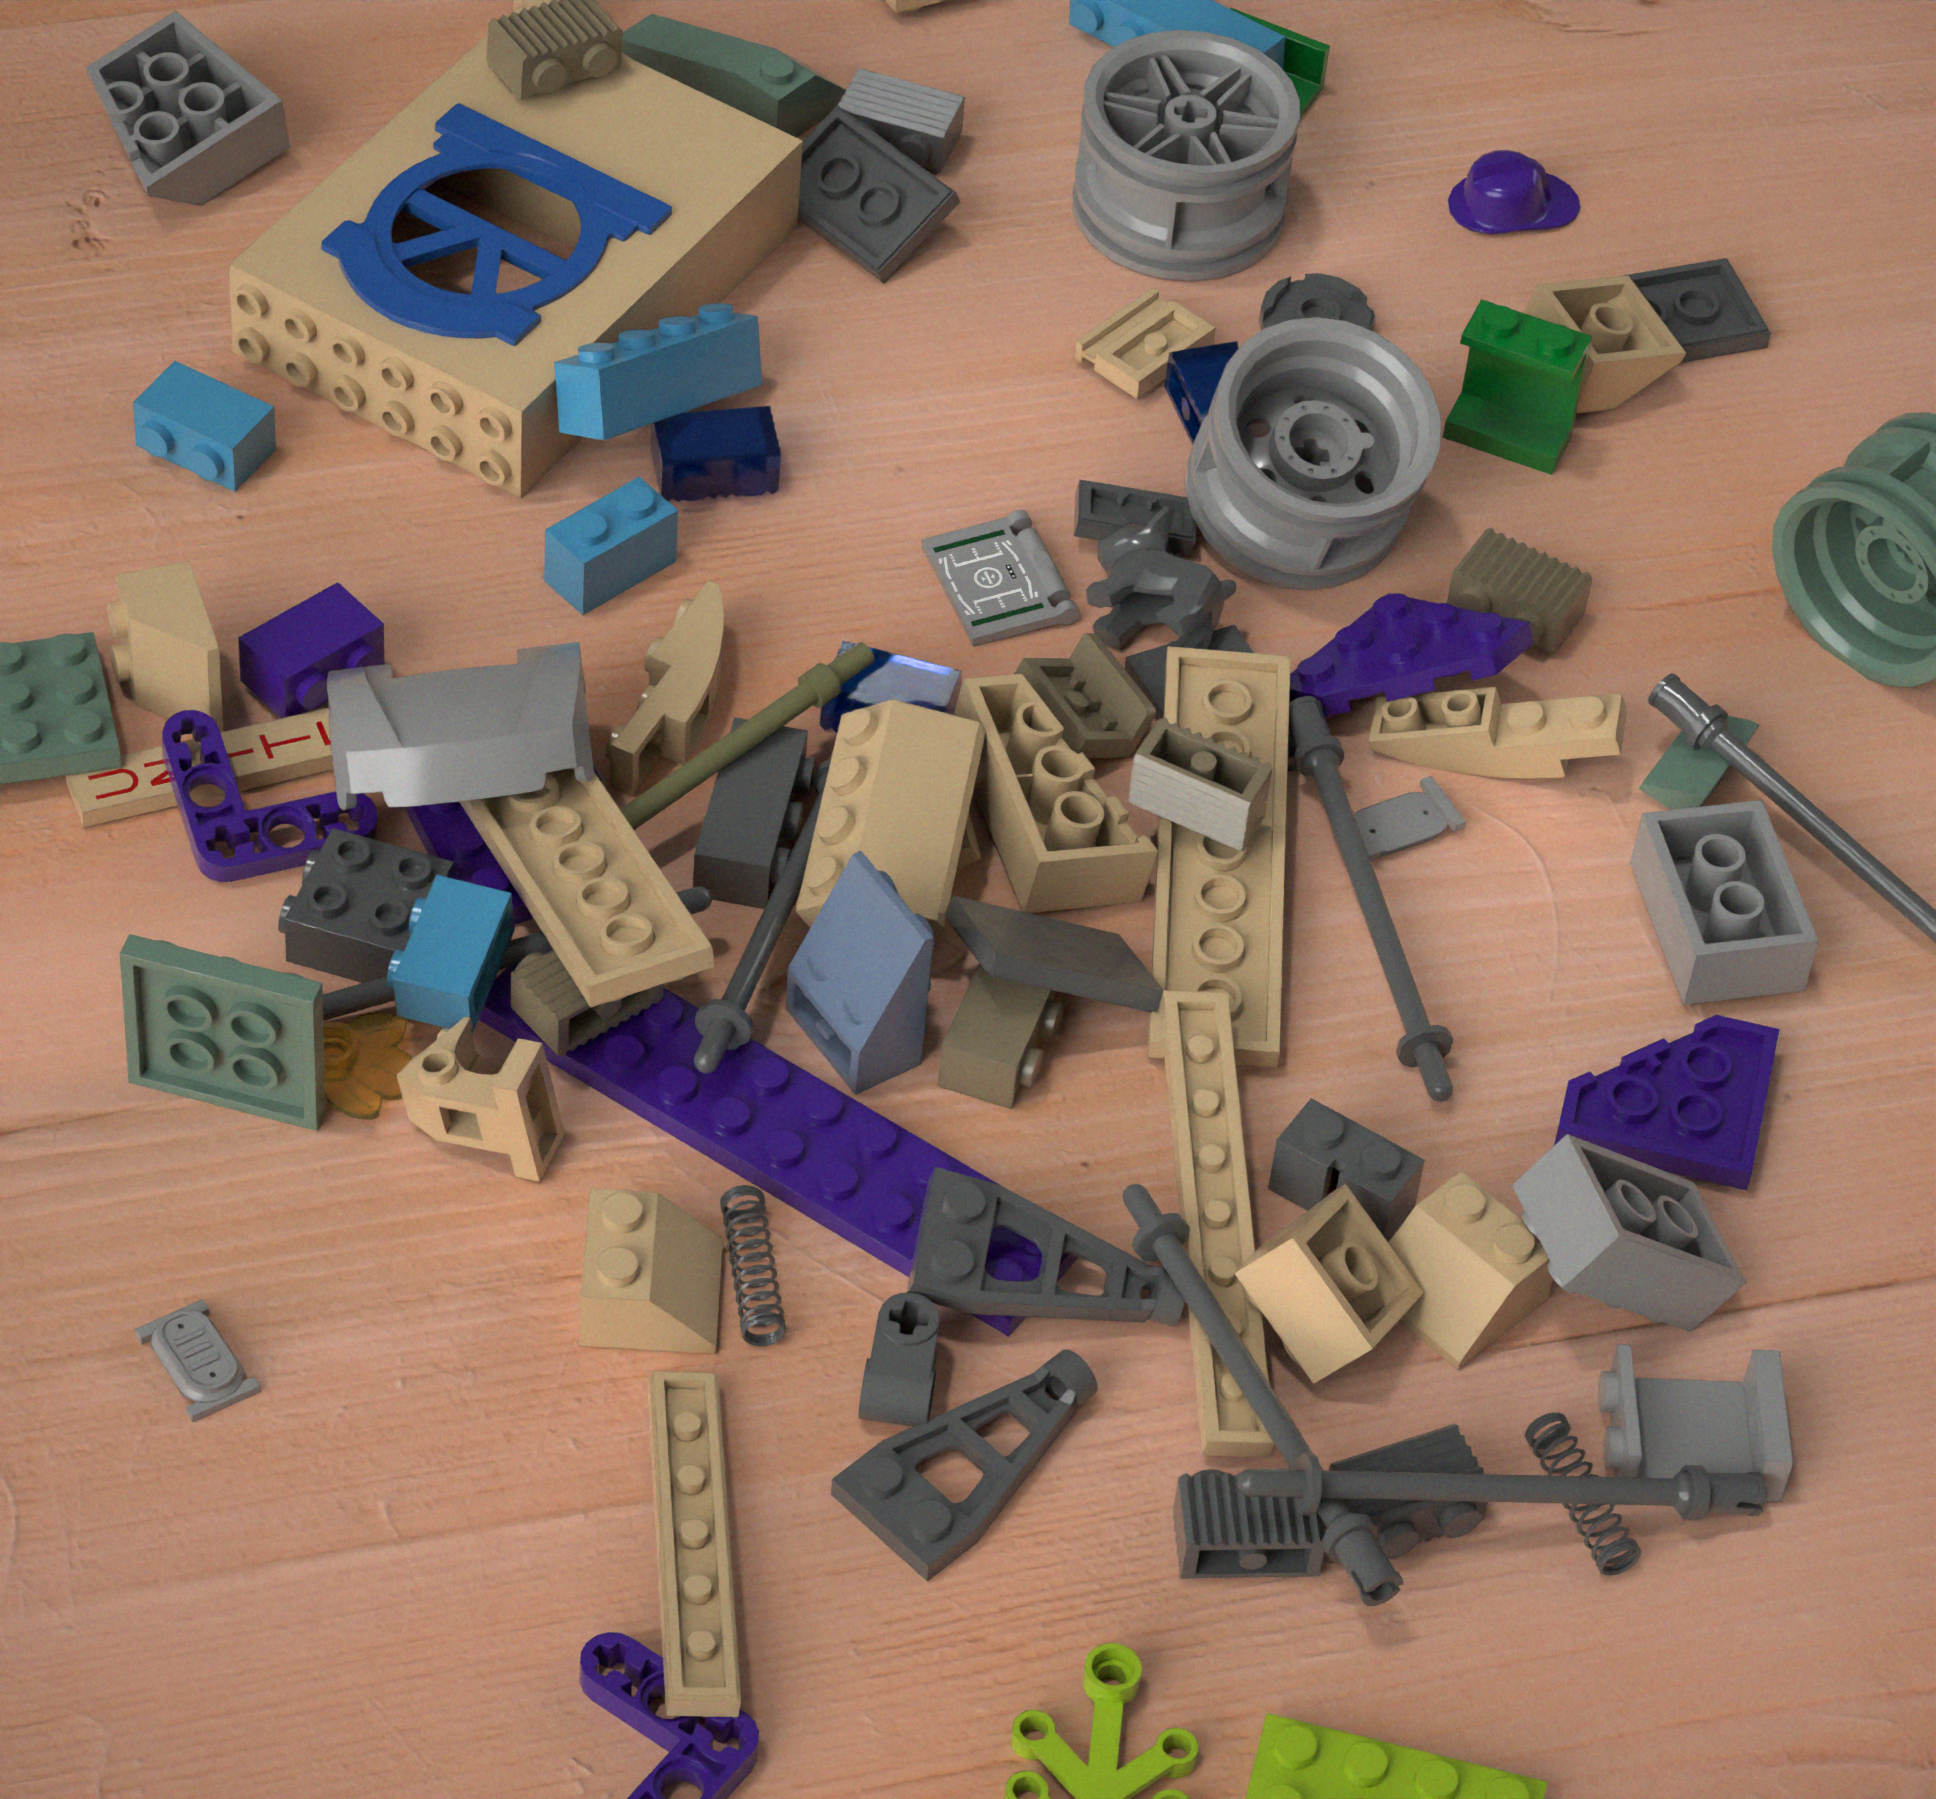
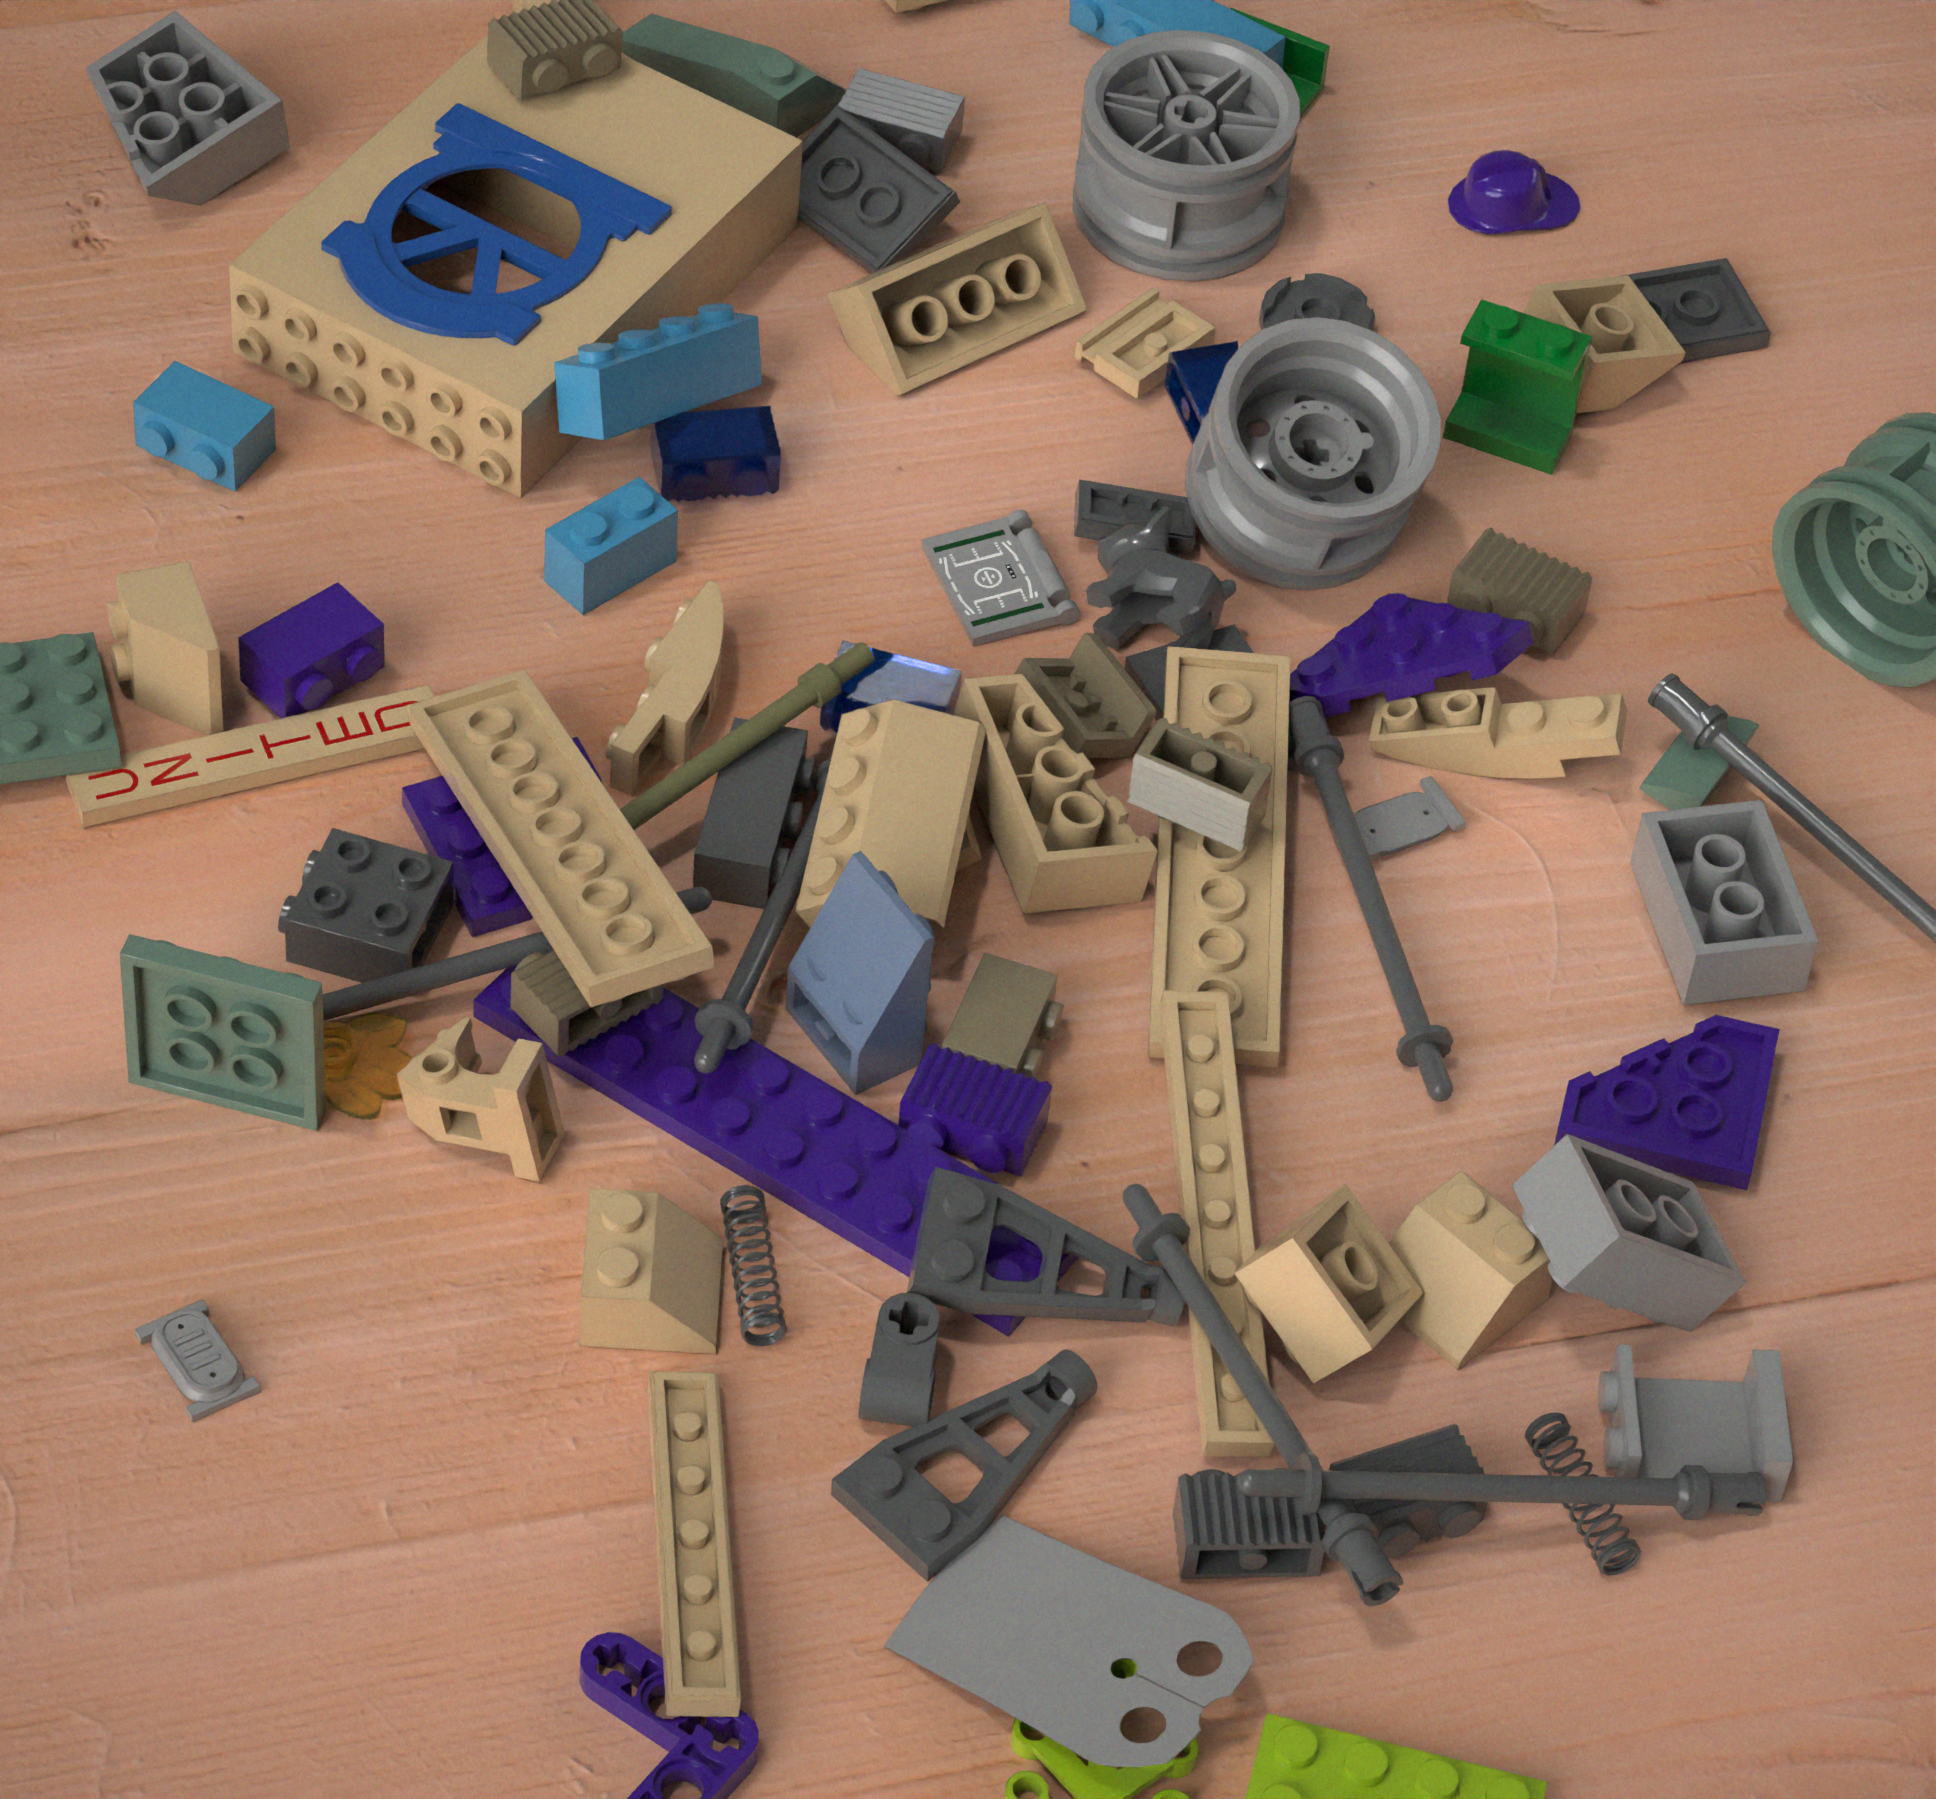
(230, 820): dark purple beam -> none
(451, 952): dark azure brick -> none
(459, 729): light grey piece -> none
(959, 300): none -> tan slope
(975, 1110): none -> dark purple brick
(1039, 1635): none -> light grey piece
(1054, 954): dark grey tile -> none
(1328, 1144): dark grey piece -> none

